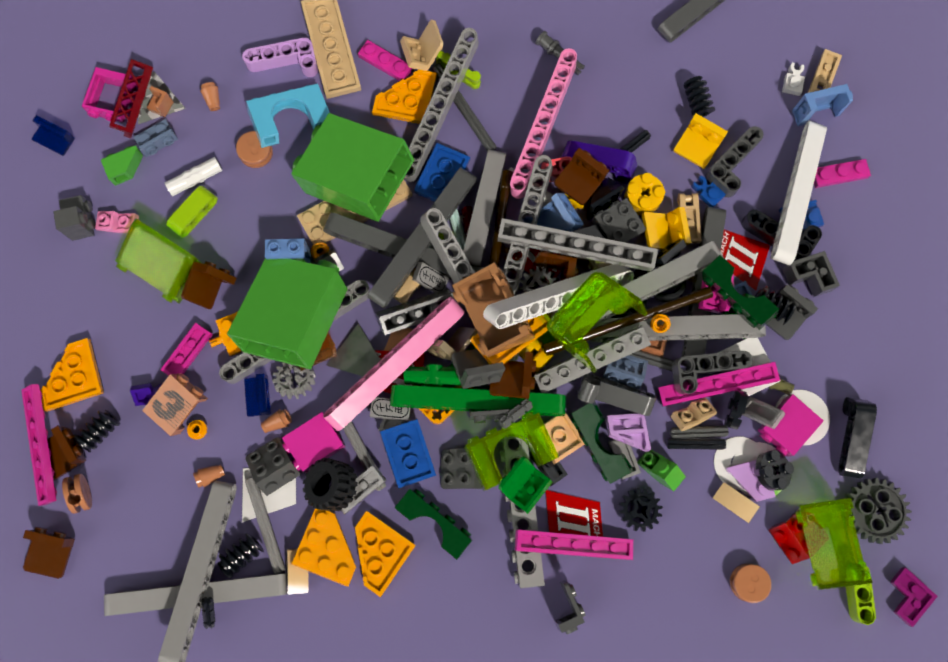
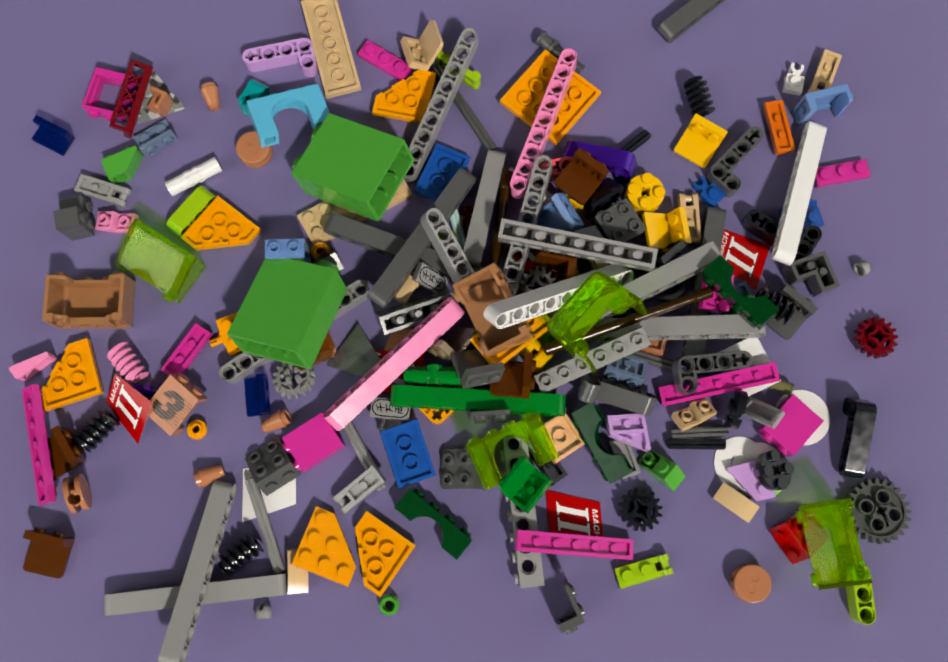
(28, 368): none -> bright pink slope
(89, 302): none -> medium nougat windscreen
(102, 190): none -> light grey plate
(126, 363): none -> bright pink piece
(128, 406): none -> red sticker
(205, 283): reddish brown bracket -> none
(208, 612): black axle -> none
(220, 228): none -> light orange plate
(253, 90): none -> teal piece
(263, 612): none -> light grey hinge
(318, 481): black tyre -> none
(382, 604): none -> bright green plate
(515, 413): dark grey axle -> none
(528, 92): none -> light orange plate
(642, 571): none -> lime plate
(660, 328): light orange plate -> none
(779, 127): none -> orange plate
(862, 268): none -> light grey hinge
(878, 330): none -> dark red gear
(917, 596): magenta plate -> none

